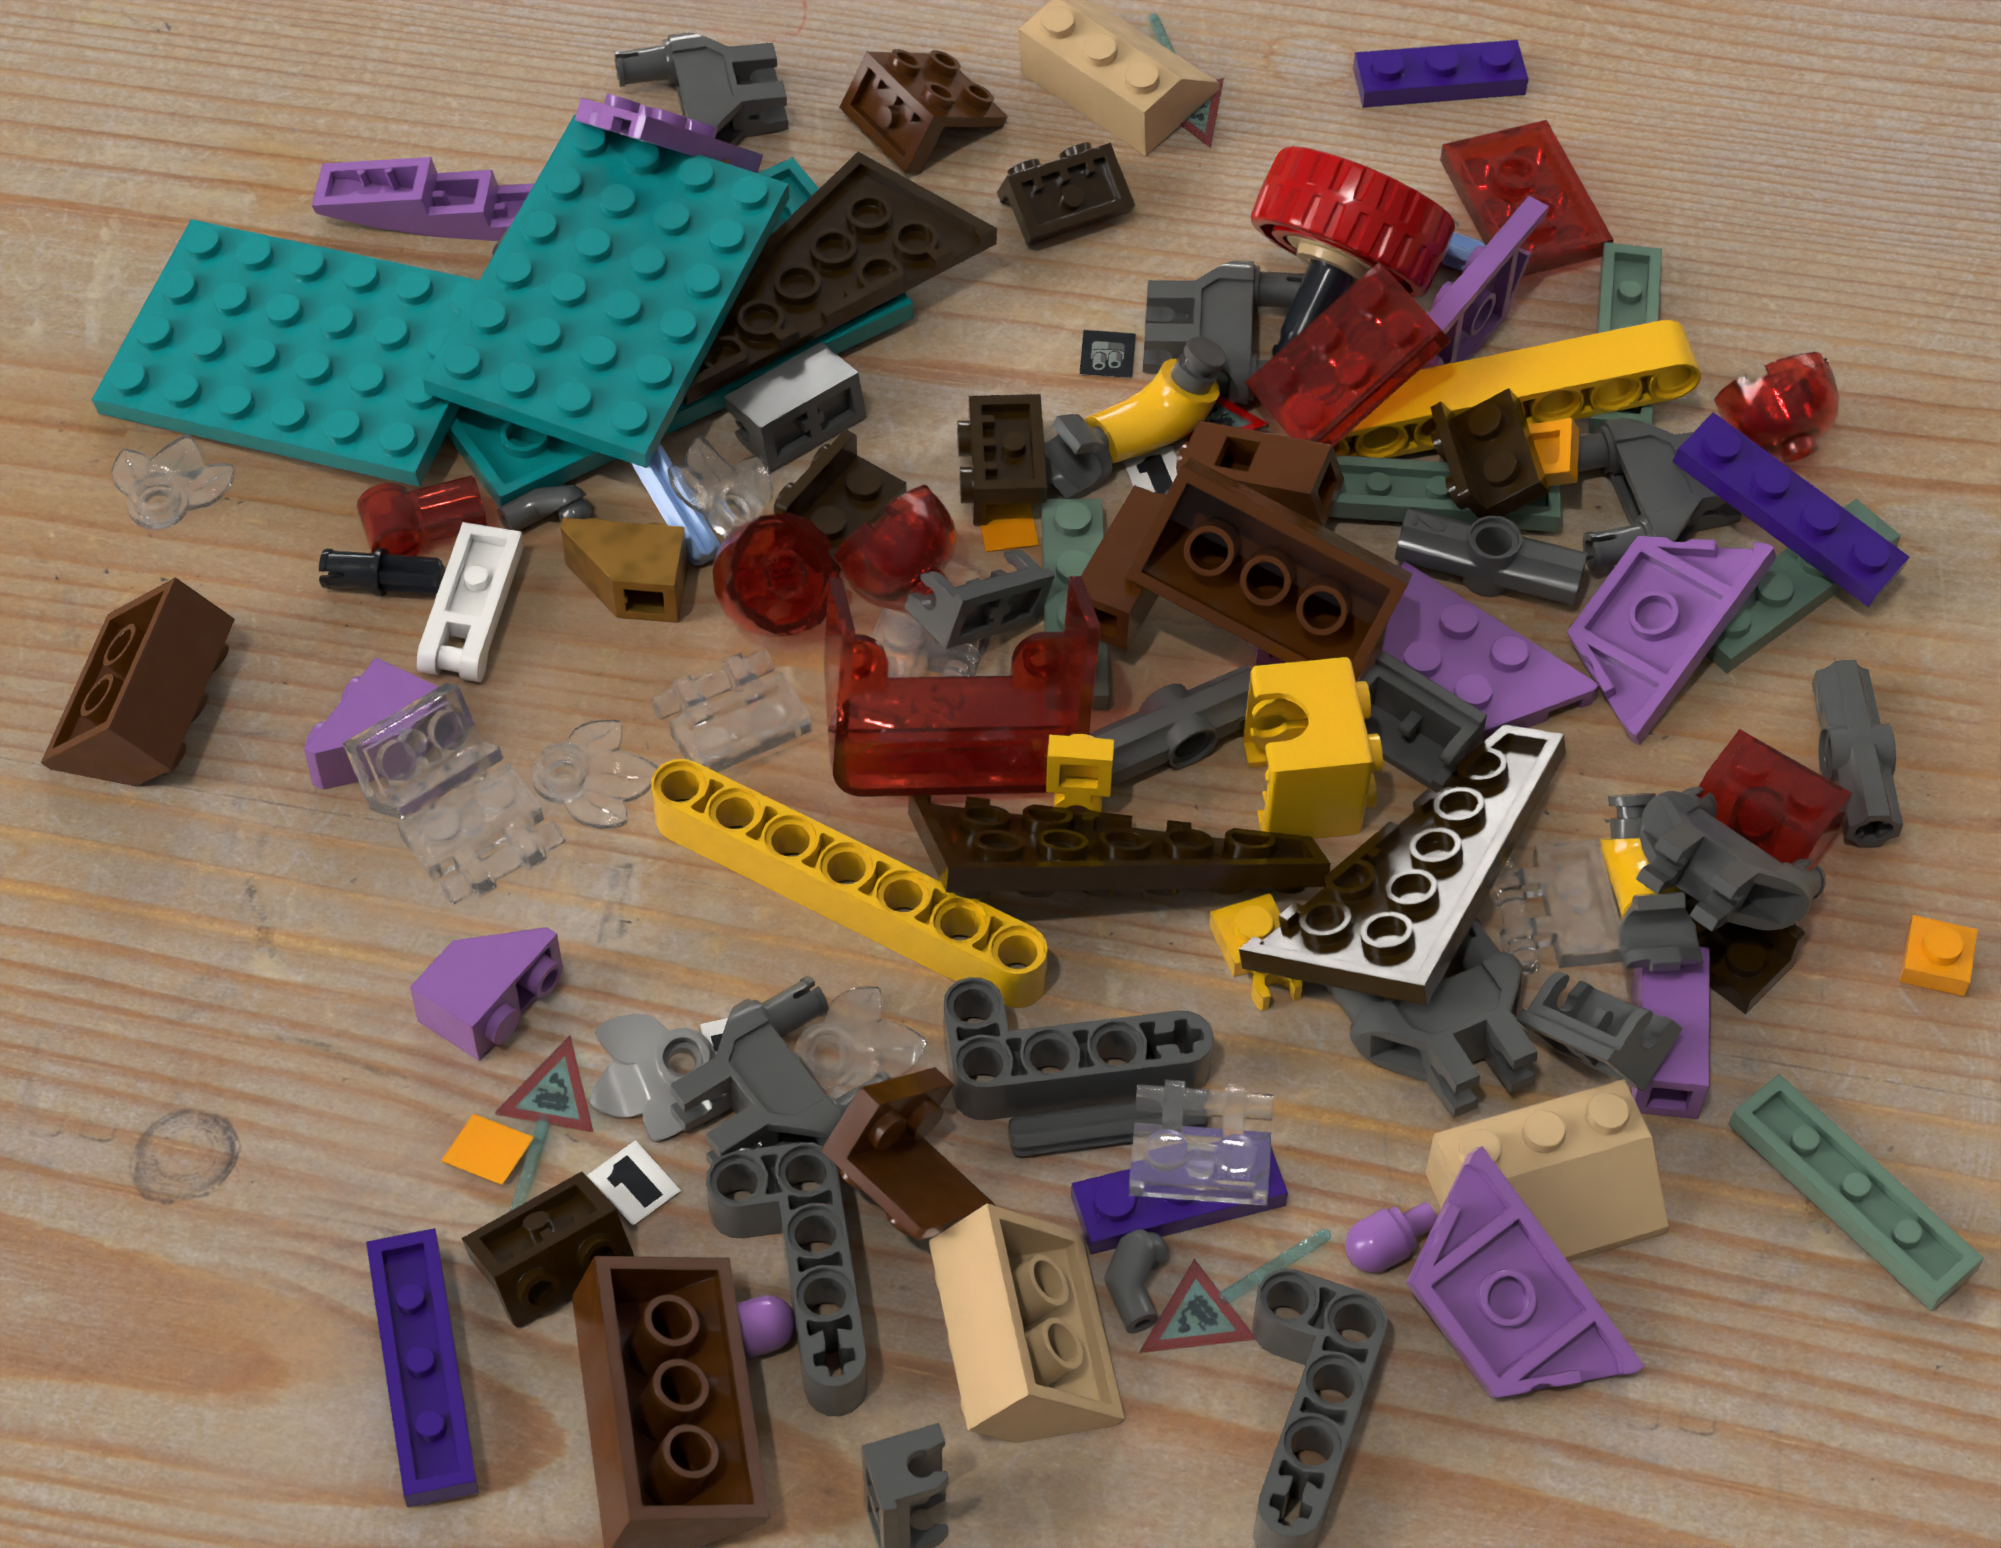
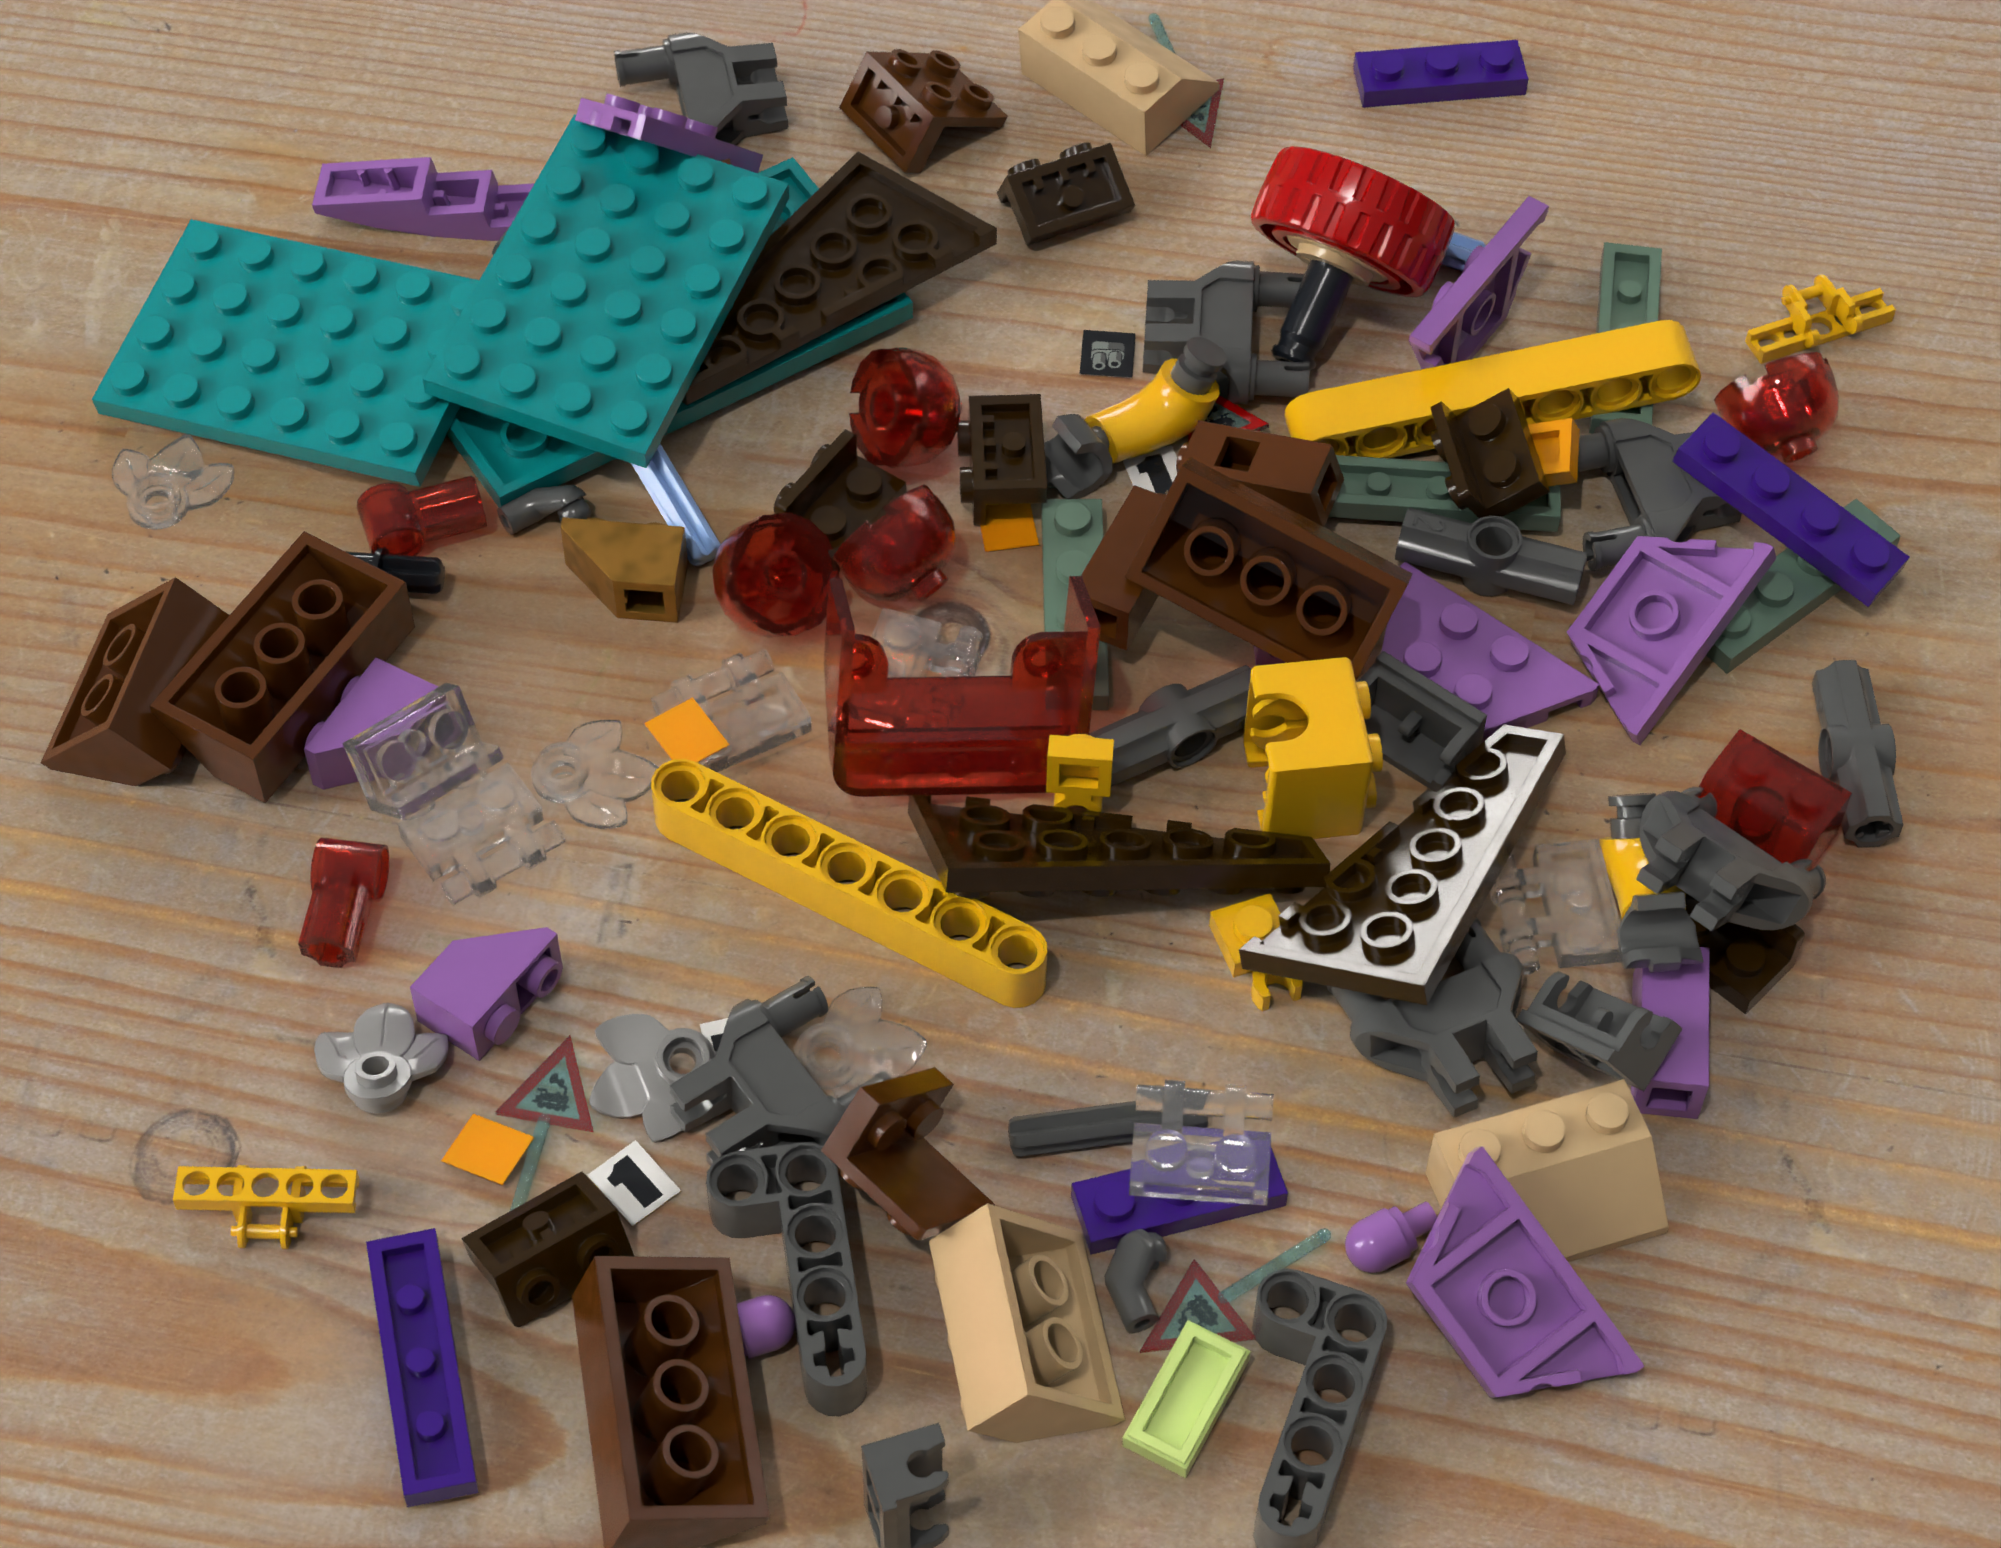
(243, 1196): none -> yellow piece
(283, 663): none -> reddish brown slope
(343, 885): none -> clear red piece
(380, 1057): none -> light grey plate
(470, 601): white plate -> none
(687, 732): none -> light orange sticker
(718, 490): clear plate -> none
(797, 405): dark grey hinge -> none
(905, 407): none -> clear red cylinder
(982, 606): dark grey hinge -> none
(1071, 1047): dark grey beam -> none
(1186, 1398): none -> yellowish green tile
(1348, 360): clear red plate -> none
(1507, 166): clear red plate -> none
(1837, 305): none -> yellow piece
(1856, 1192): sand green plate -> none
(1938, 955): light orange plate -> none

